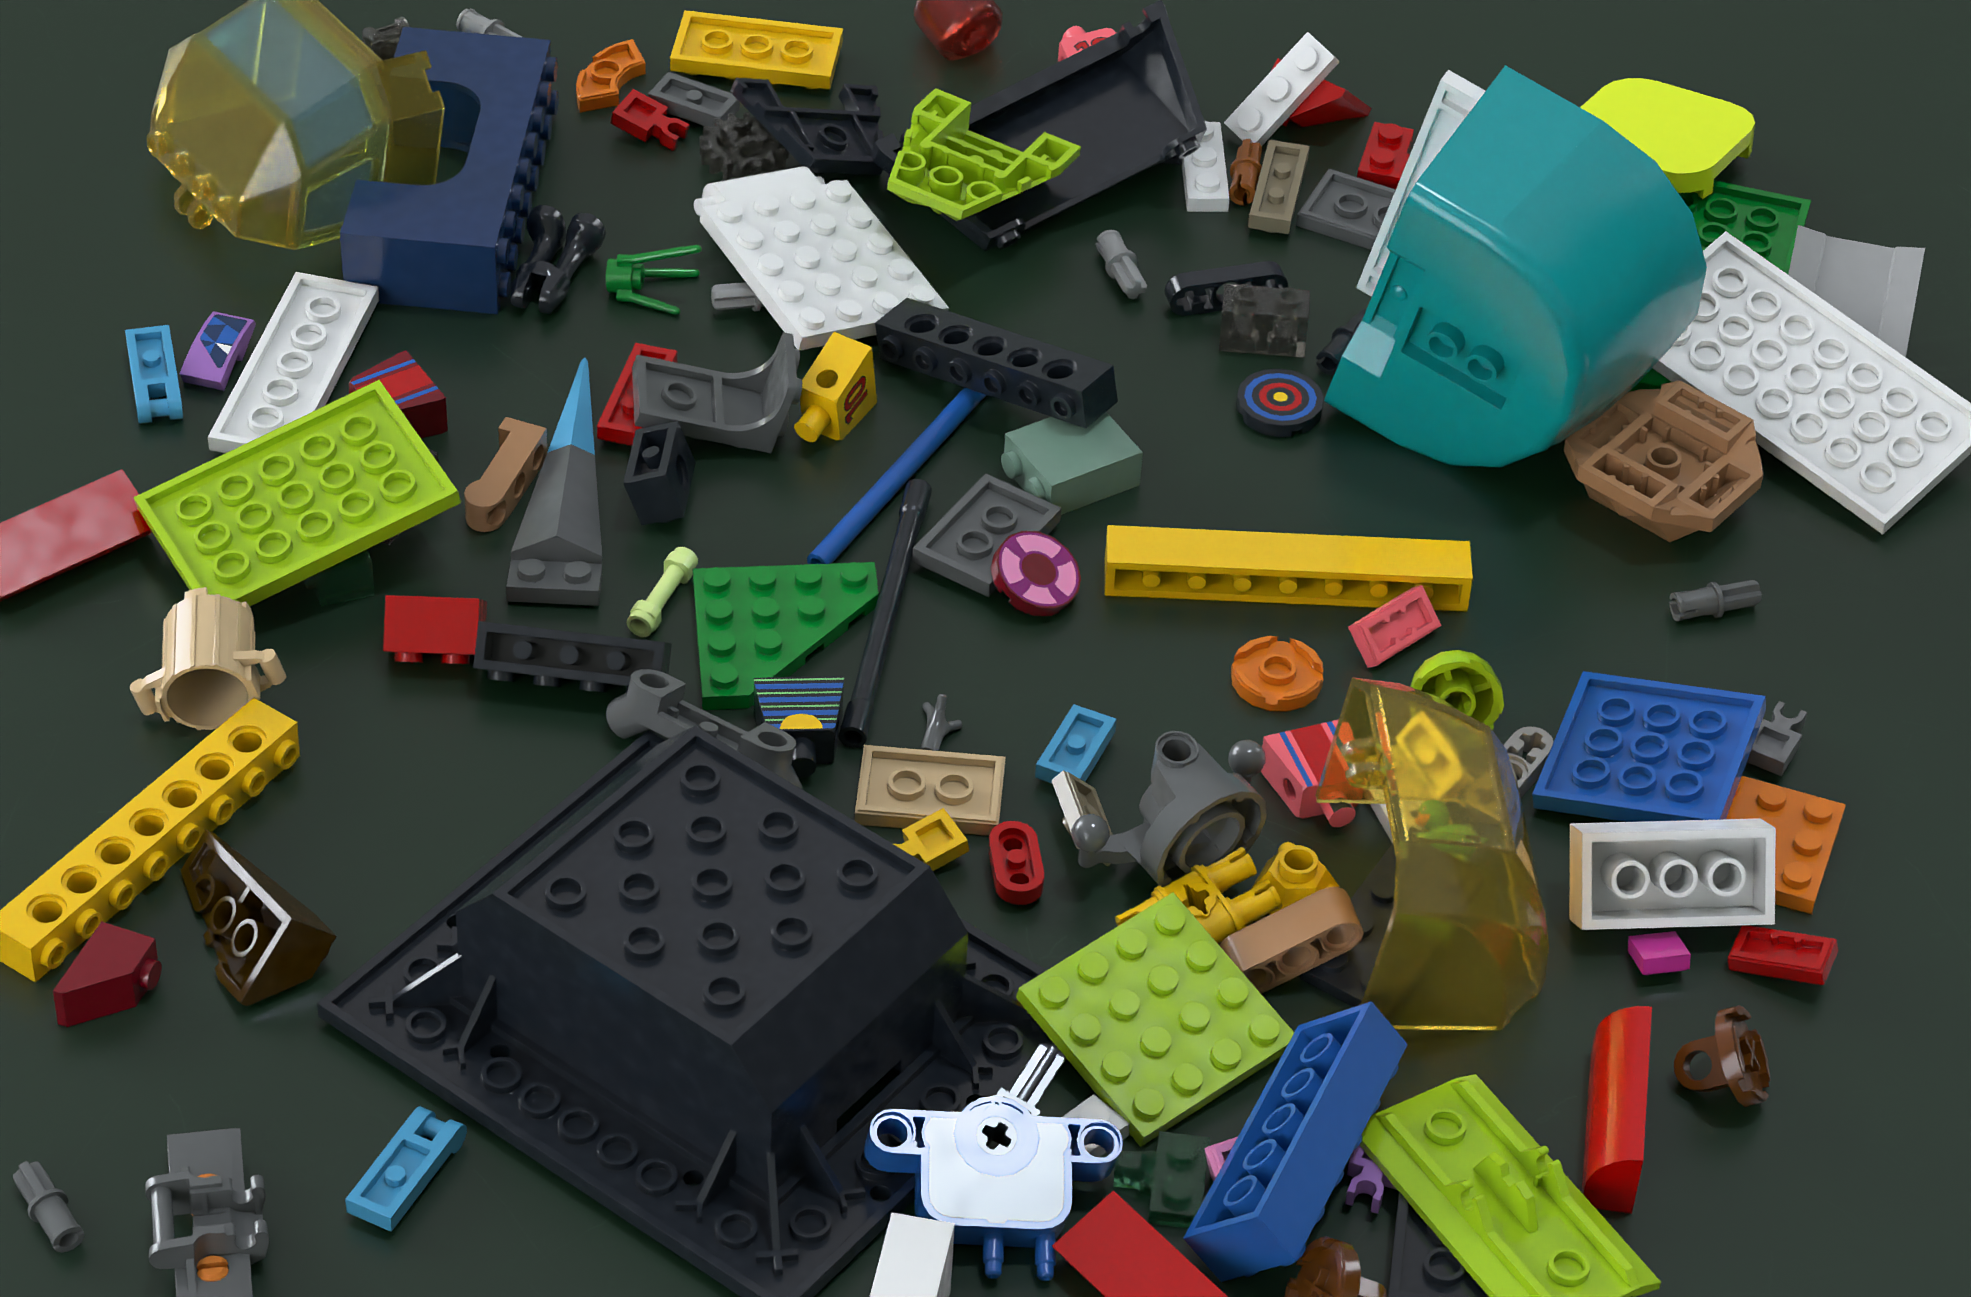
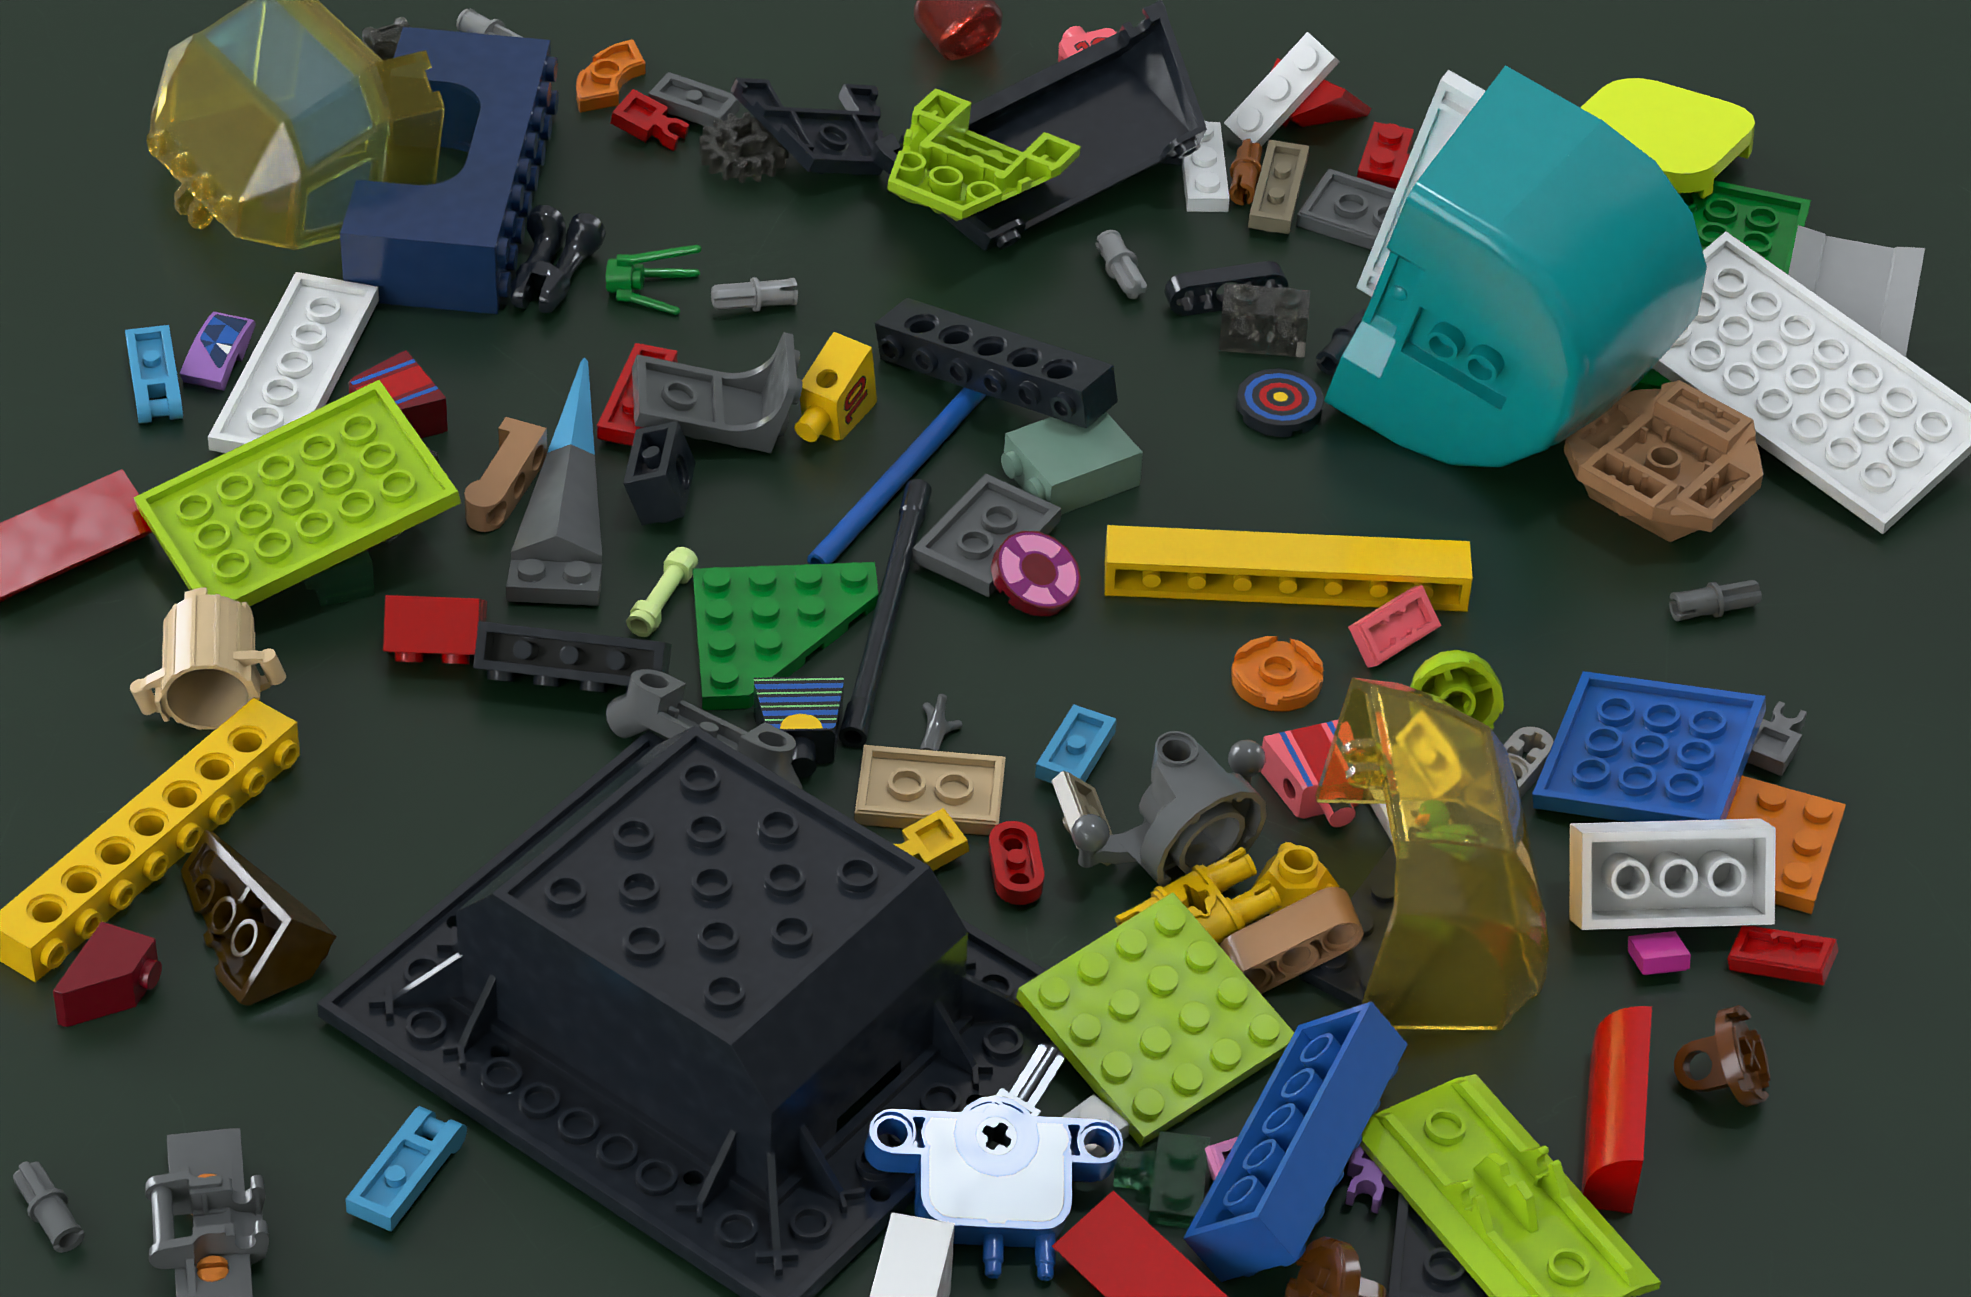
(756, 49): yellow plate -> none
(811, 253): white plate -> none

